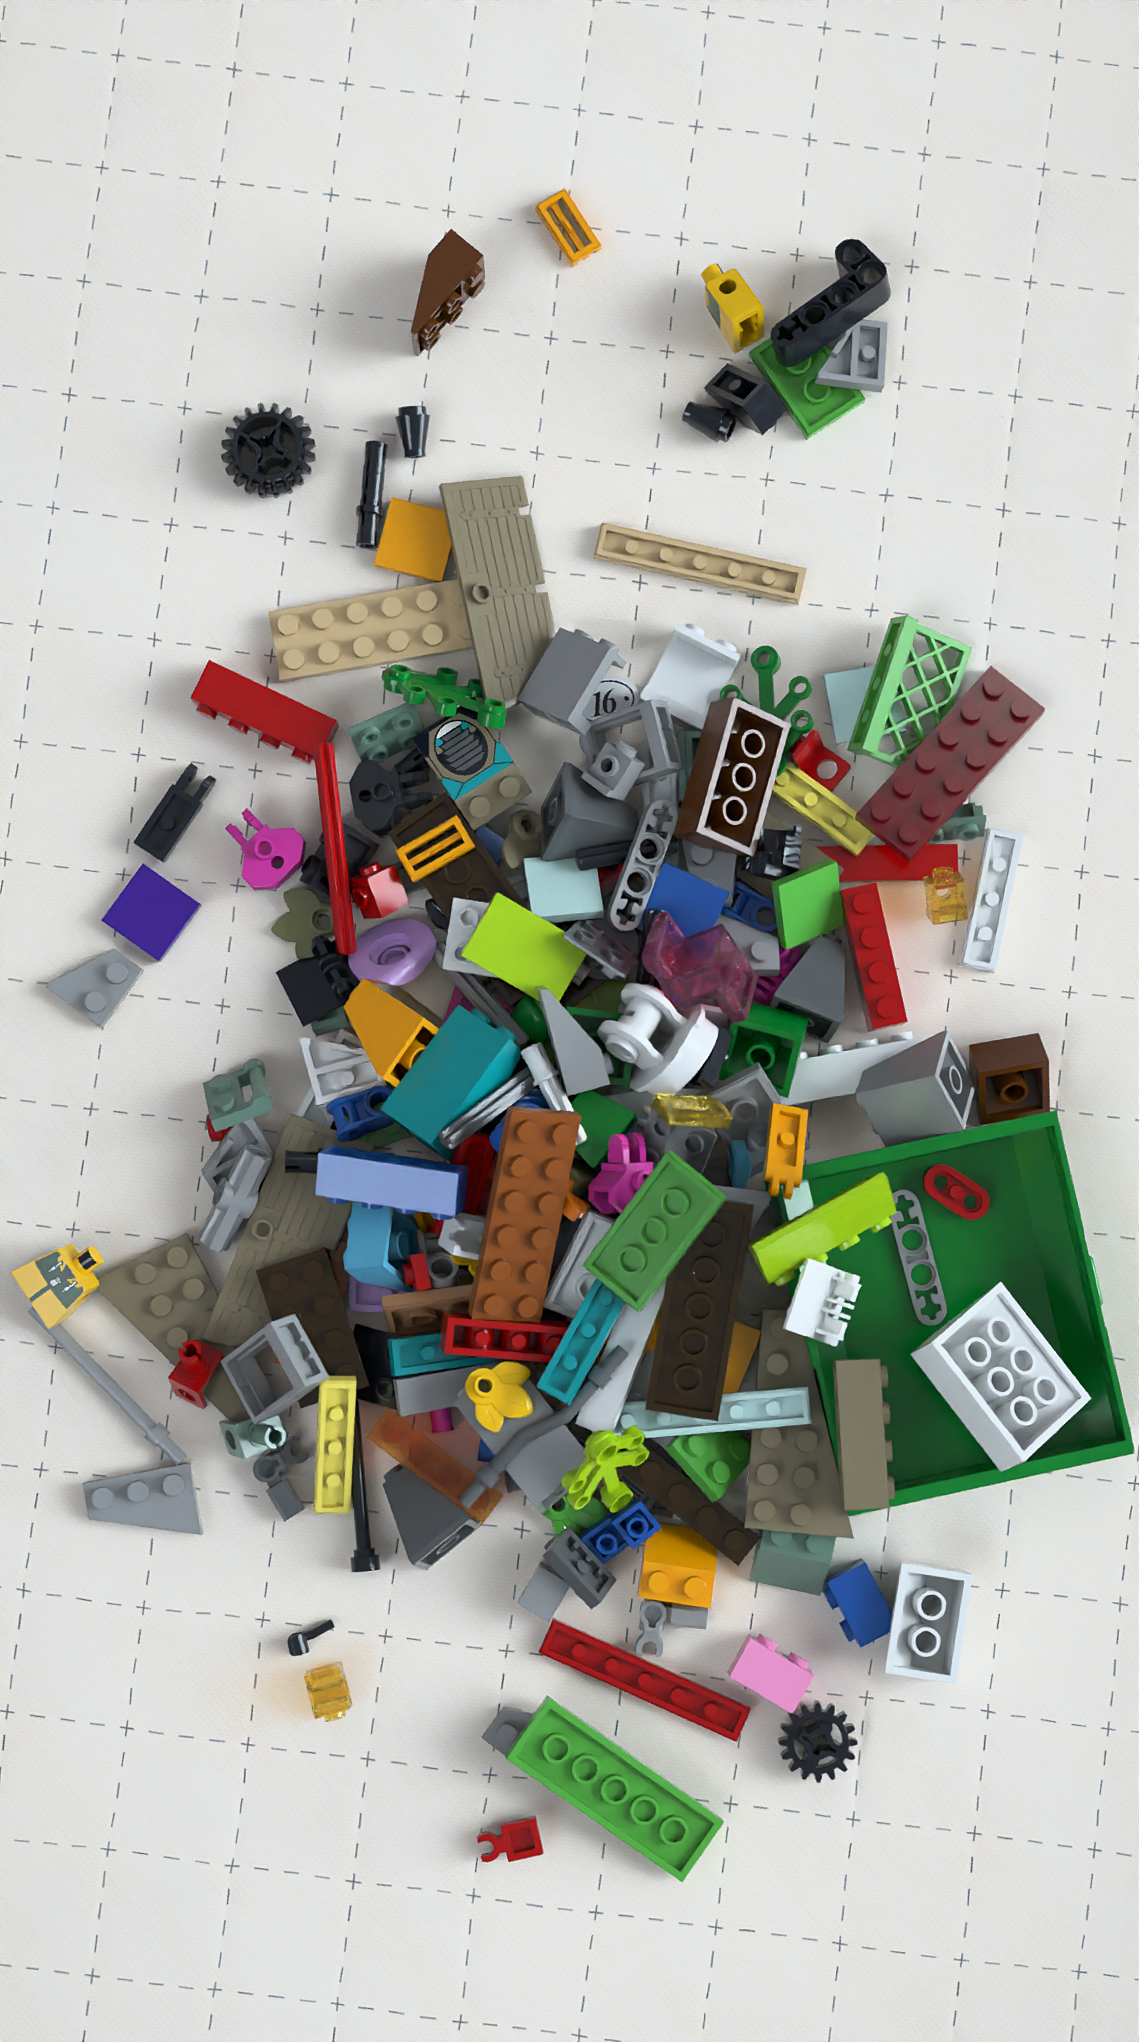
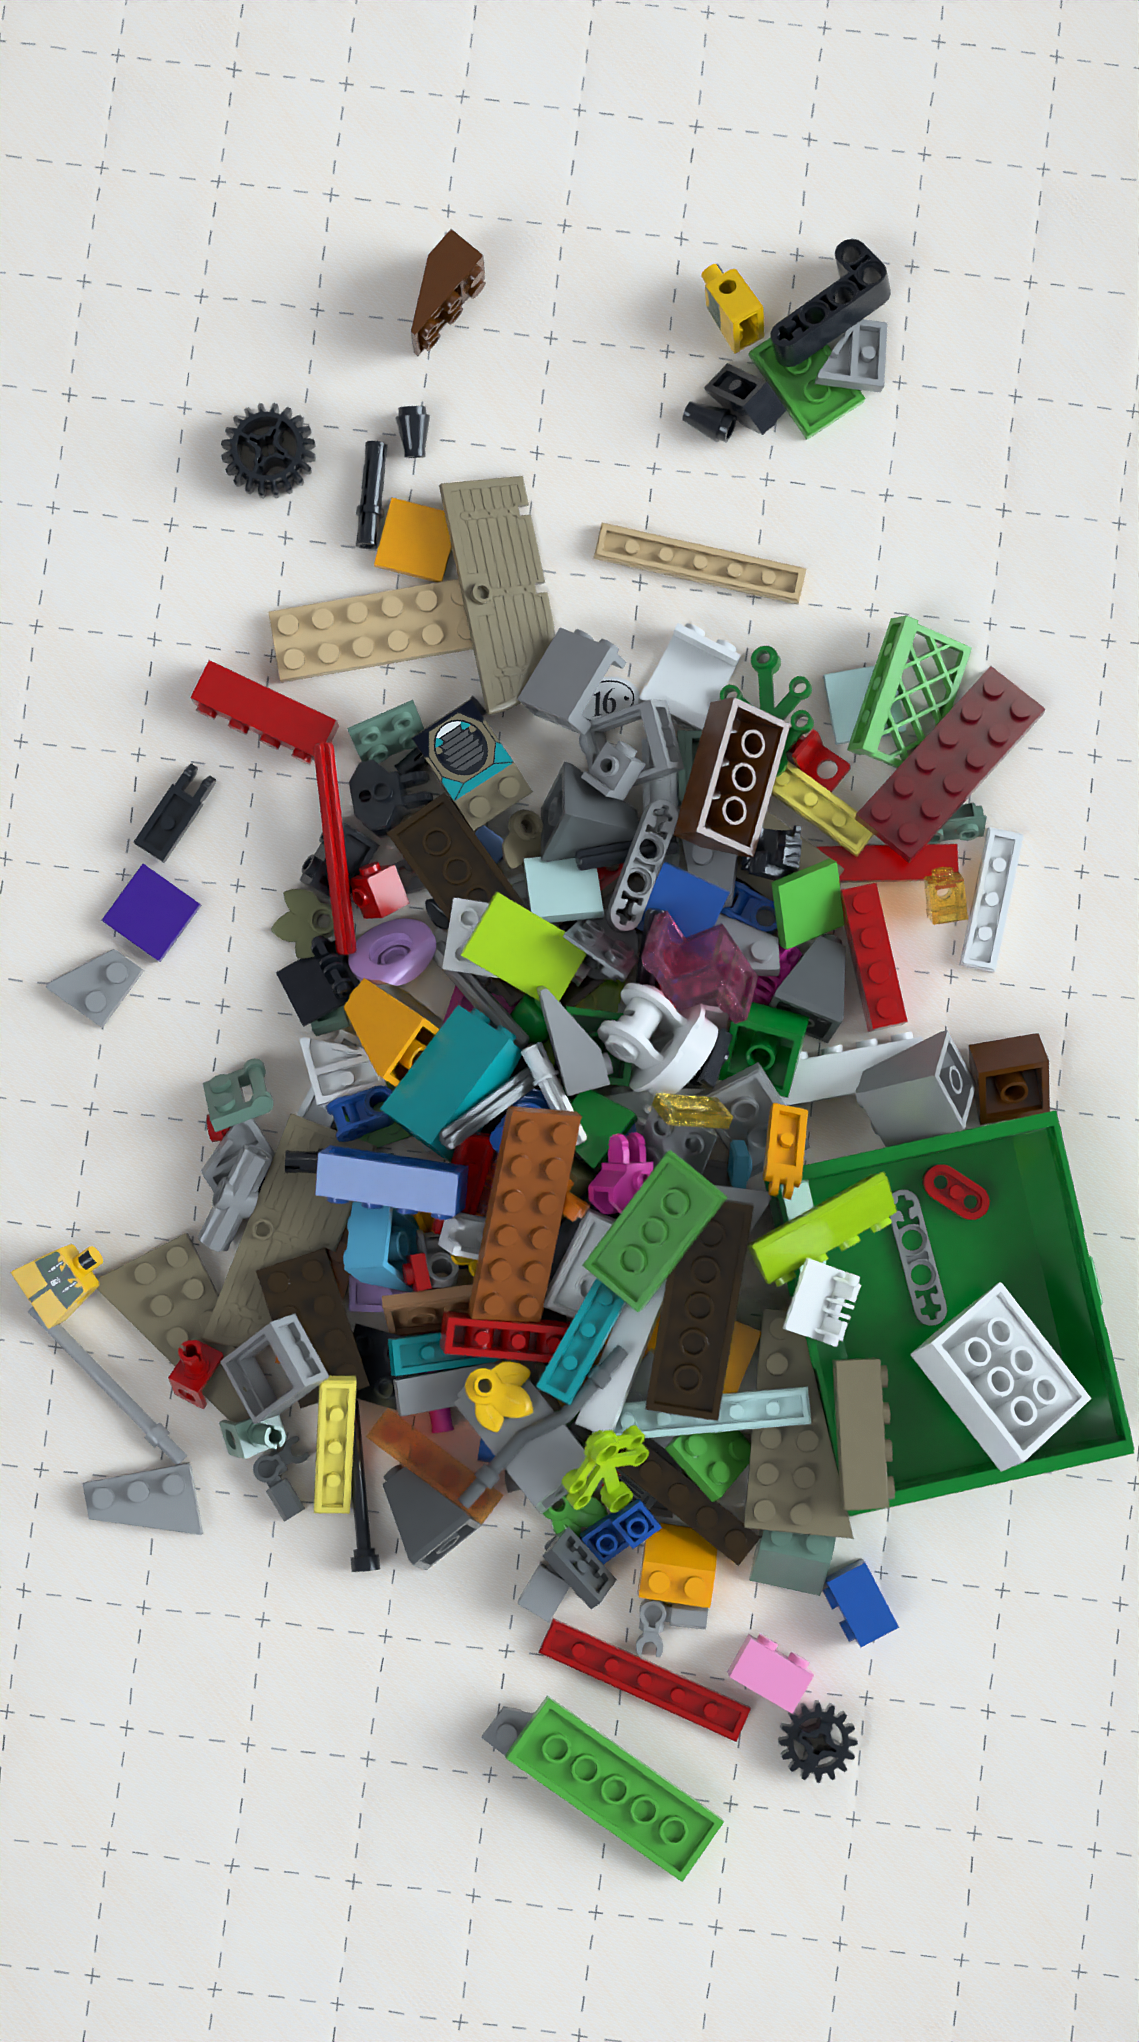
(265, 850): dark pink hinge -> none
(298, 1641): black hand -> none
(328, 1691): clear yellow brick -> none
(441, 861): light orange tile -> none
(444, 693): green plant -> none
(518, 1839): red plate -> none
(583, 252): light orange tile -> none
(928, 1622): white slope -> none

